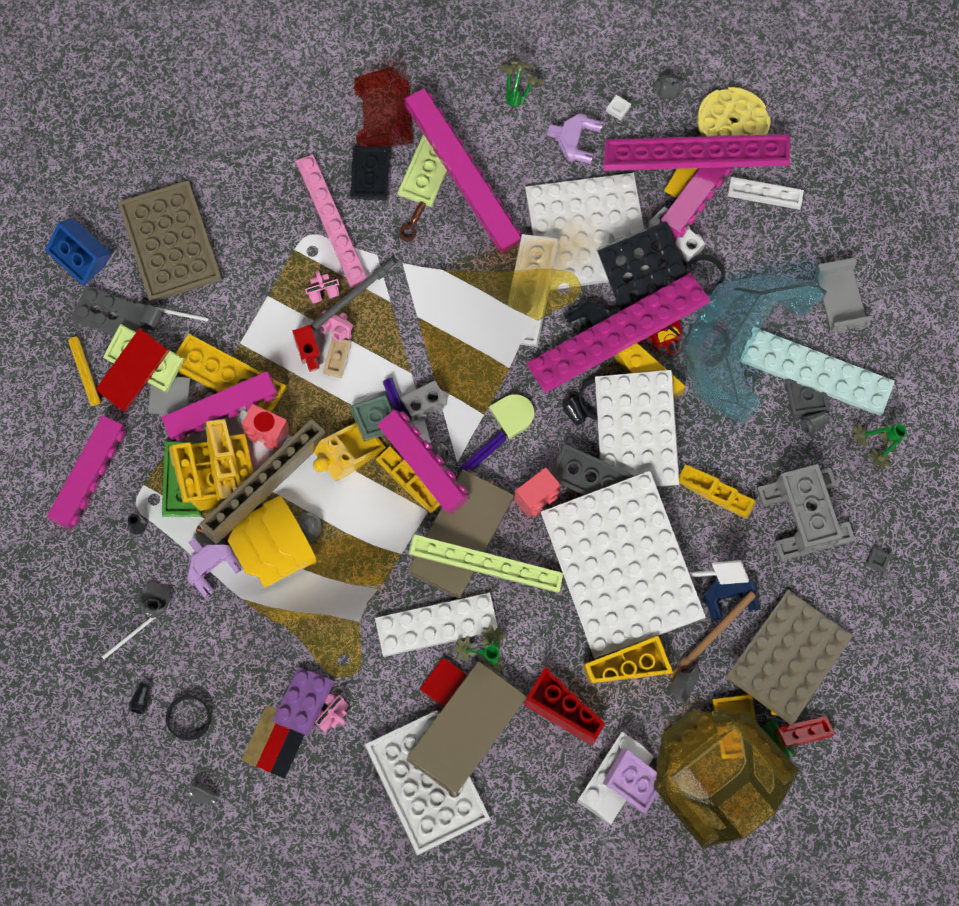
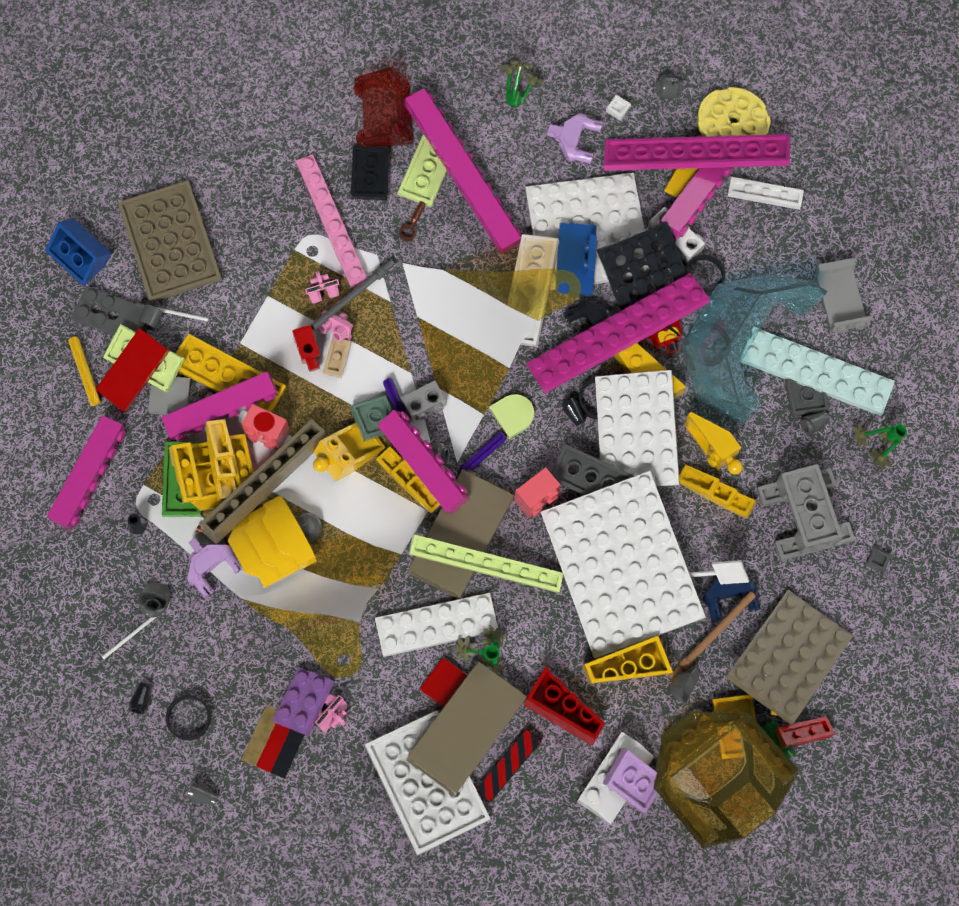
(508, 765): none -> tile
(577, 254): none -> blue bracket
(715, 442): none -> yellow slope

